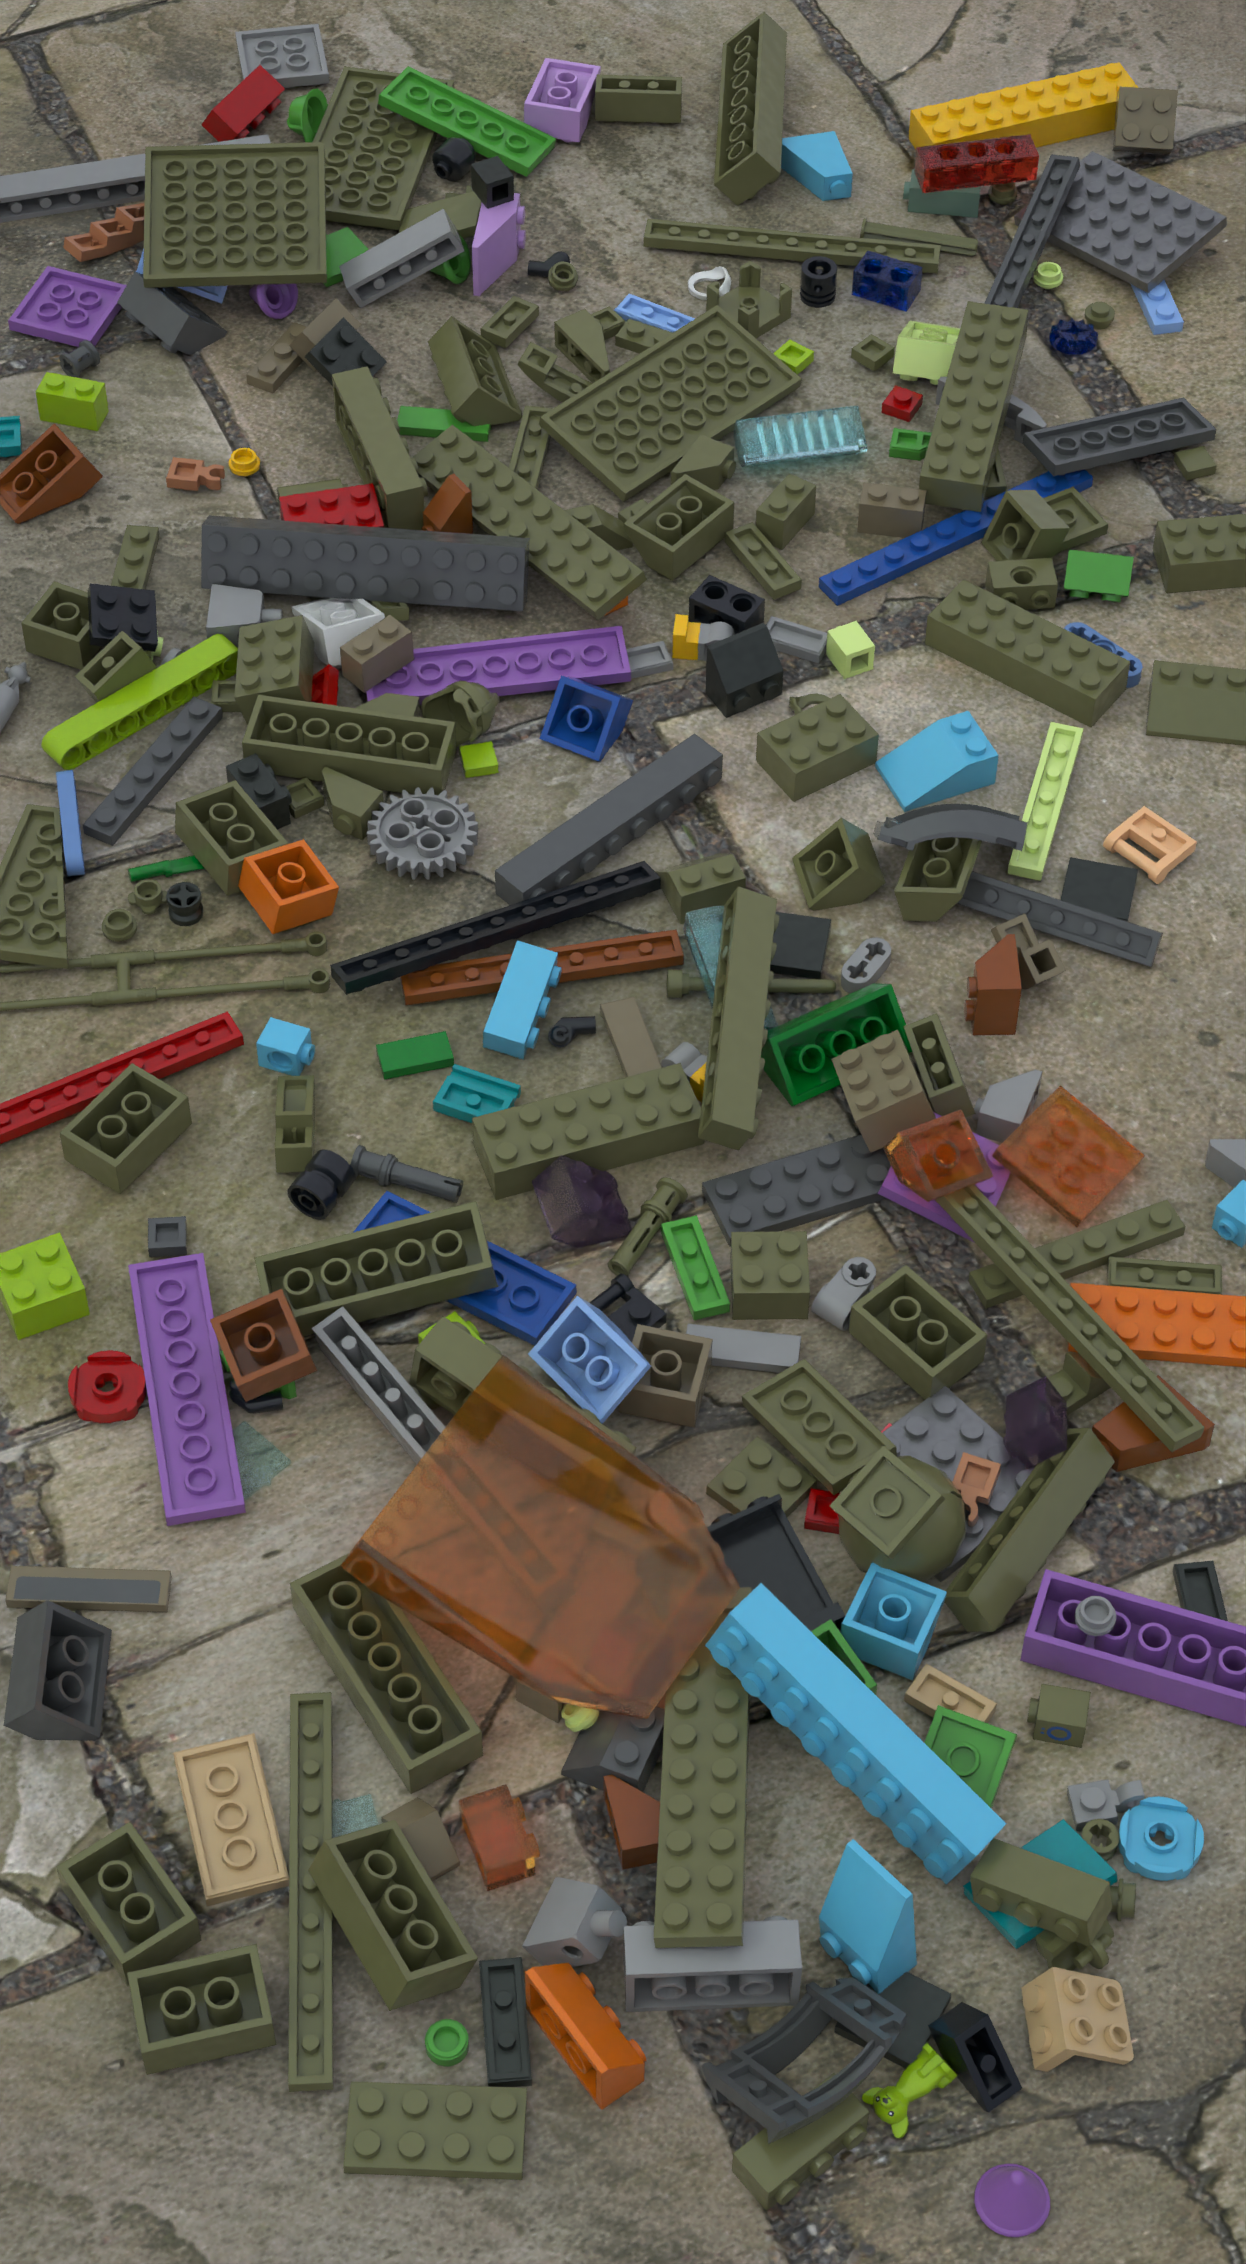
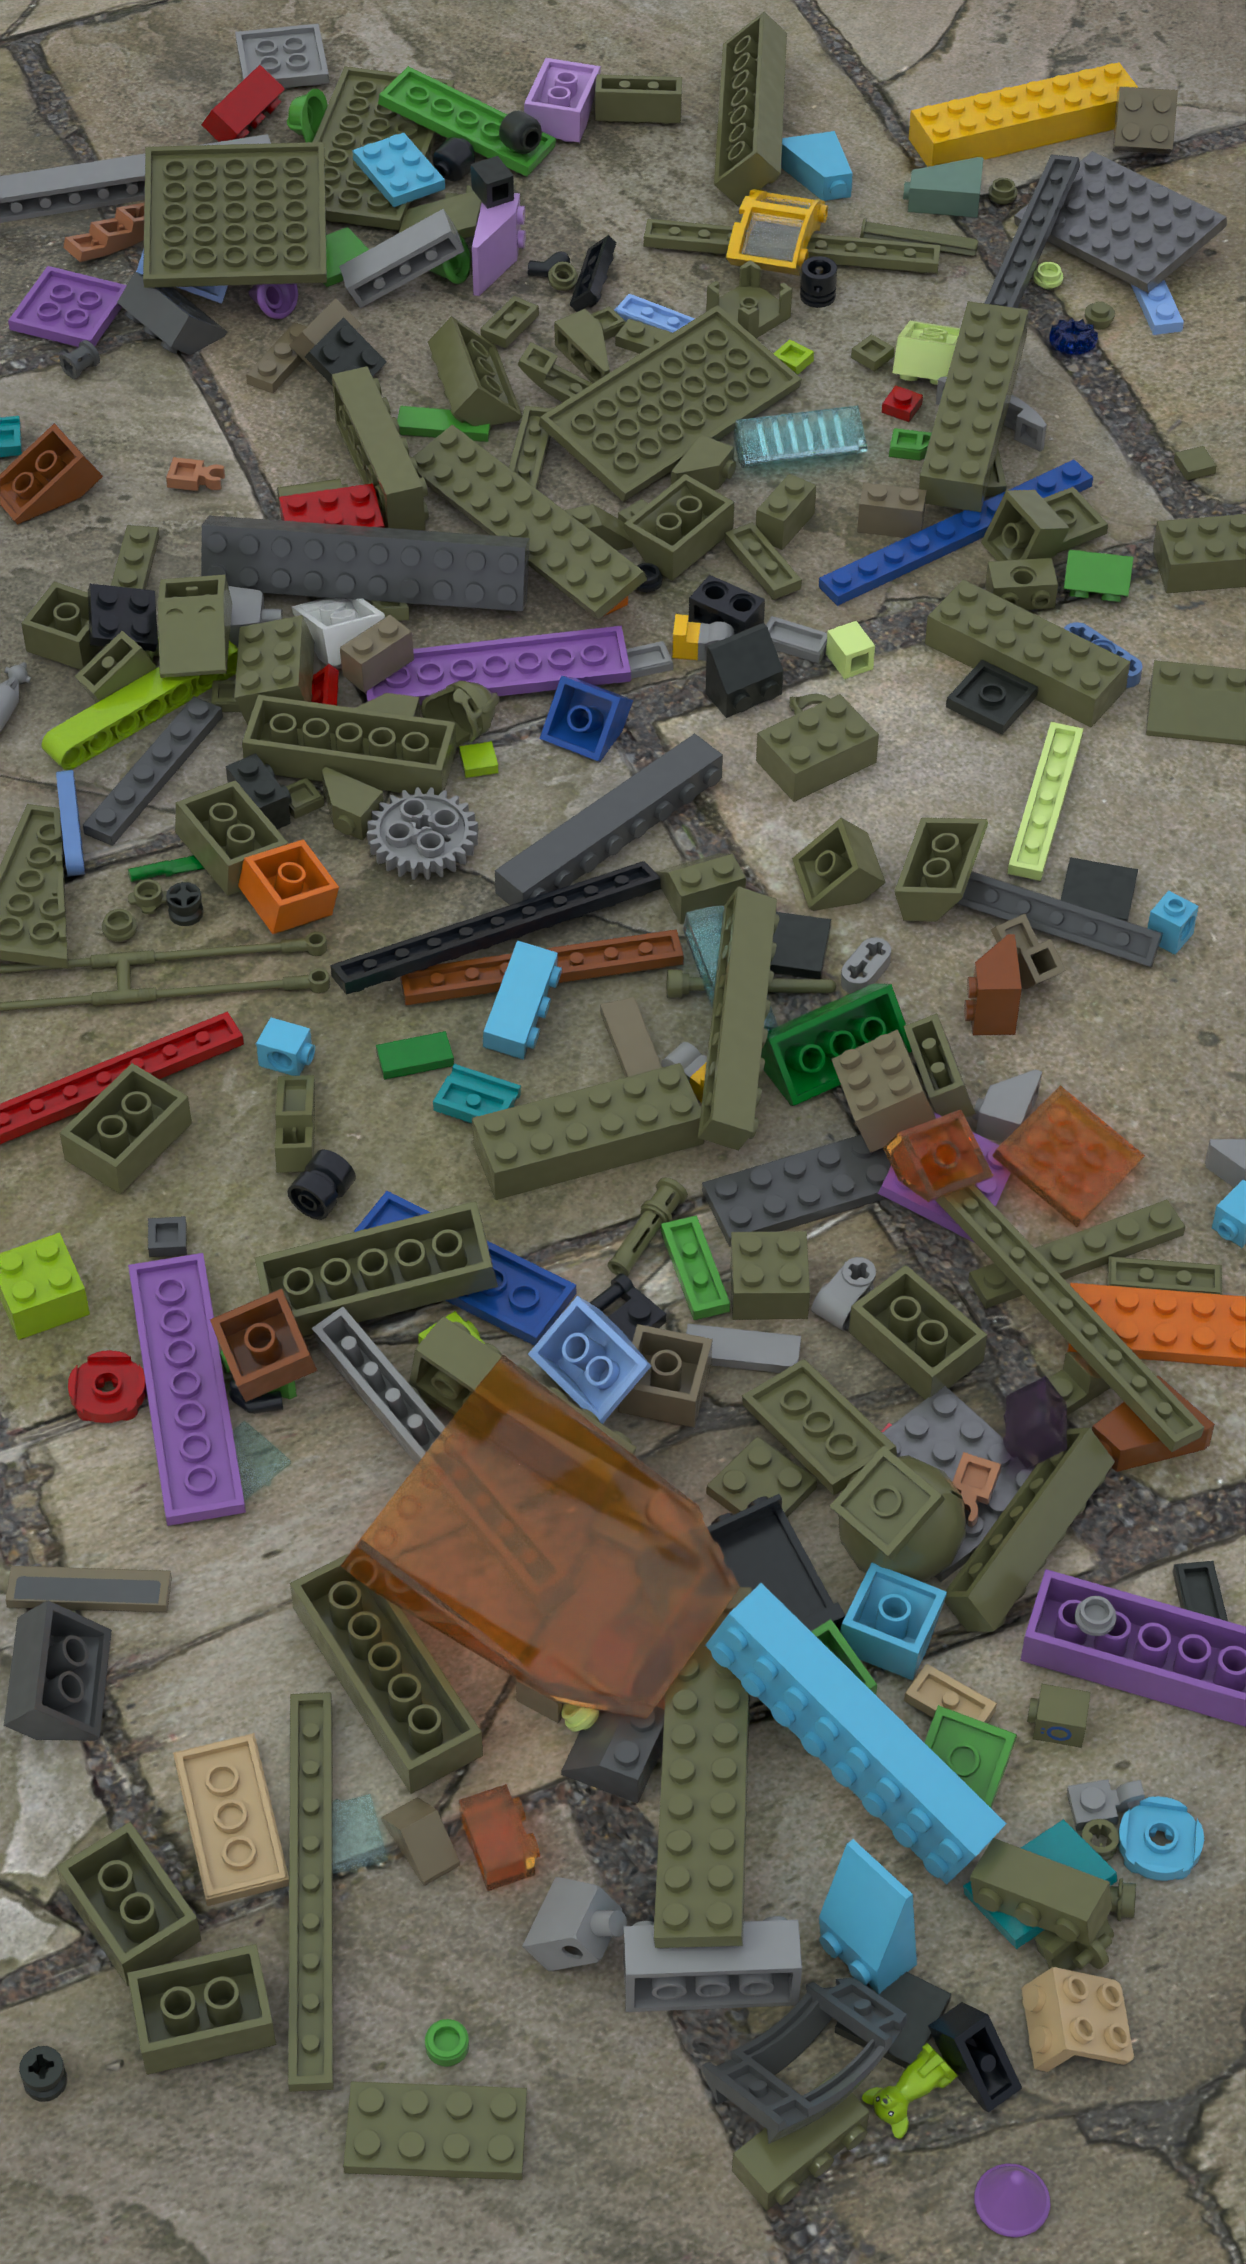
(47, 2083): none -> pearl dark grey wheel
(72, 401): lime brick -> none
(194, 625): none -> olive slope
(244, 462): yellow plate -> none
(390, 1171): dark grey pin -> none
(392, 1914): olive brick -> none
(398, 169): none -> medium azure plate
(450, 508): dark orange slope -> none
(505, 2023): pearl dark grey tile -> none
(520, 132): none -> pearl dark grey head
(569, 1027): black arm -> none
(580, 1203): clear purple slope -> none
(584, 2032): orange slope -> none
(593, 274): none -> black plate
(633, 1822): dark orange slope -> none
(653, 576): none -> black plate
(712, 275): white piece -> none
(775, 231): none -> window
(820, 1514): red tile -> none
(887, 280): clear blue brick -> none
(940, 762): medium azure slope -> none
(952, 821): dark grey wedge -> none
(976, 163): clear red brick -> none
(992, 697): none -> pearl dark grey plate
(1118, 436): dark grey plate -> none
(1156, 837): light nougat plate -> none
(1175, 919): none -> medium azure brick

